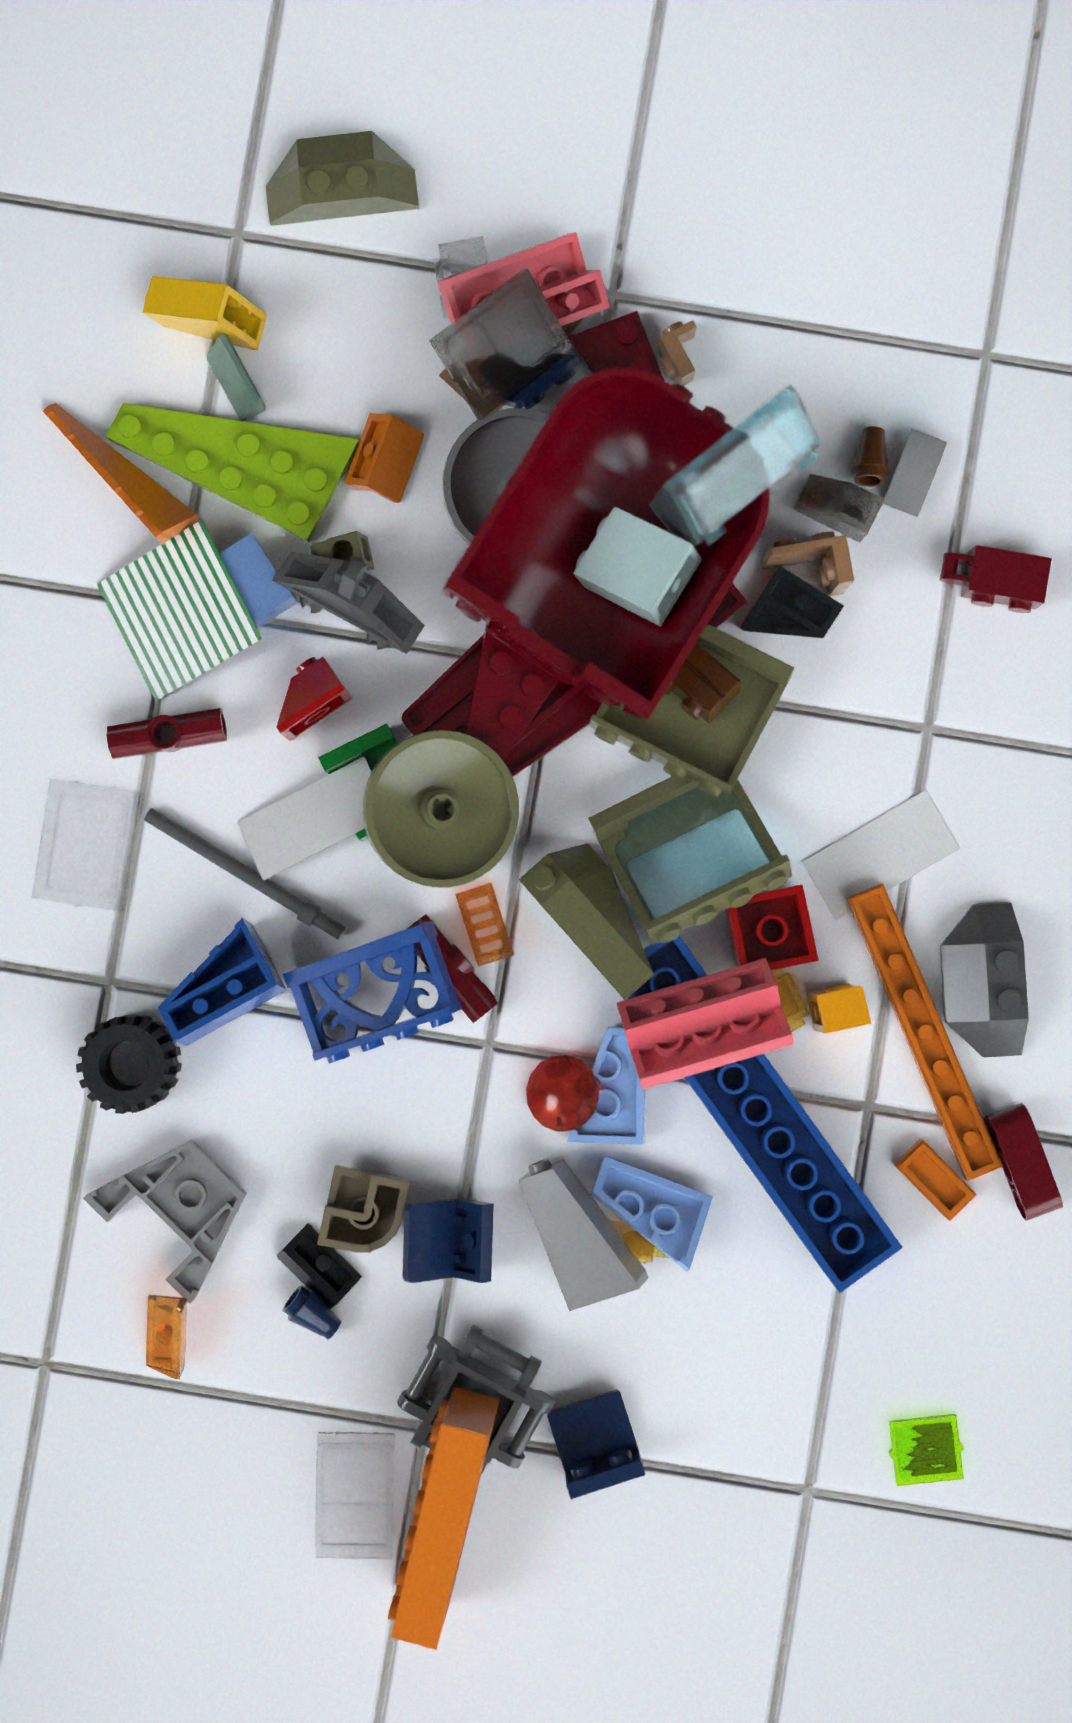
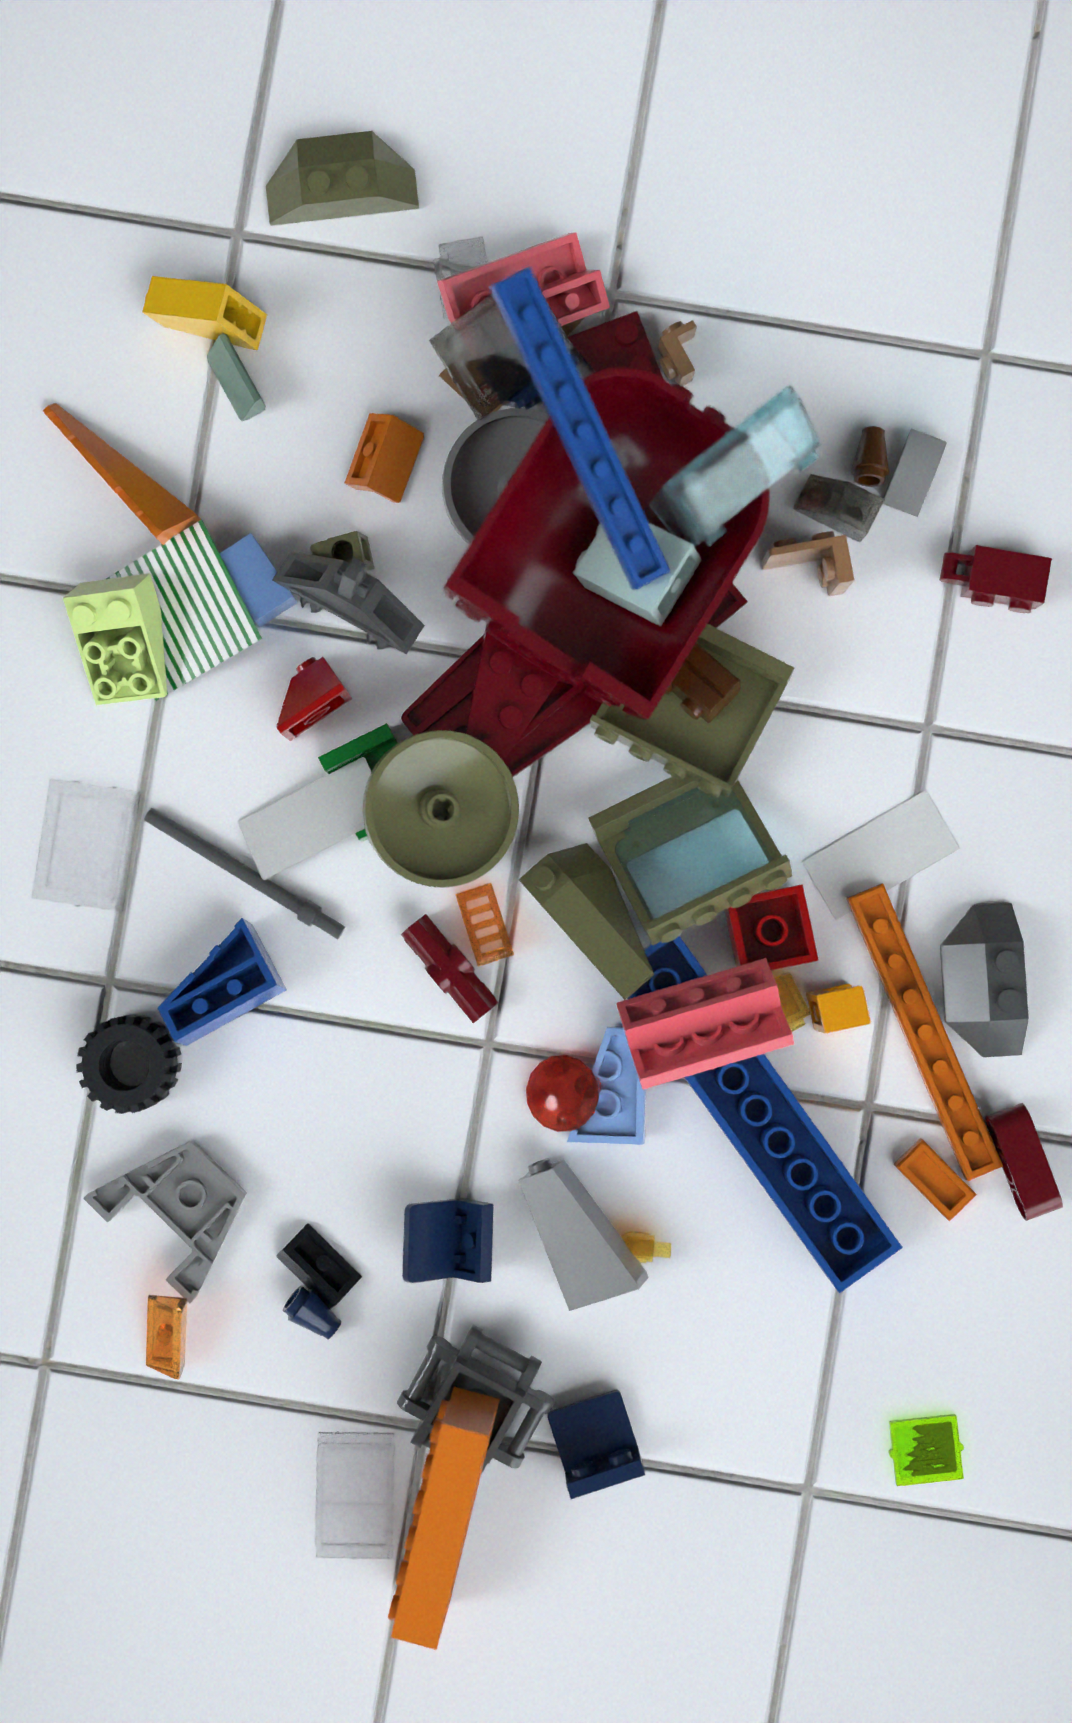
(119, 637): none -> yellowish green slope
(143, 736): dark red piece -> none
(258, 467): lime wing -> none
(324, 977): blue fence -> none
(362, 1209): dark tan brick -> none
(580, 427): none -> blue tile
(654, 1207): light blue wing -> none
(792, 608): black wing -> none

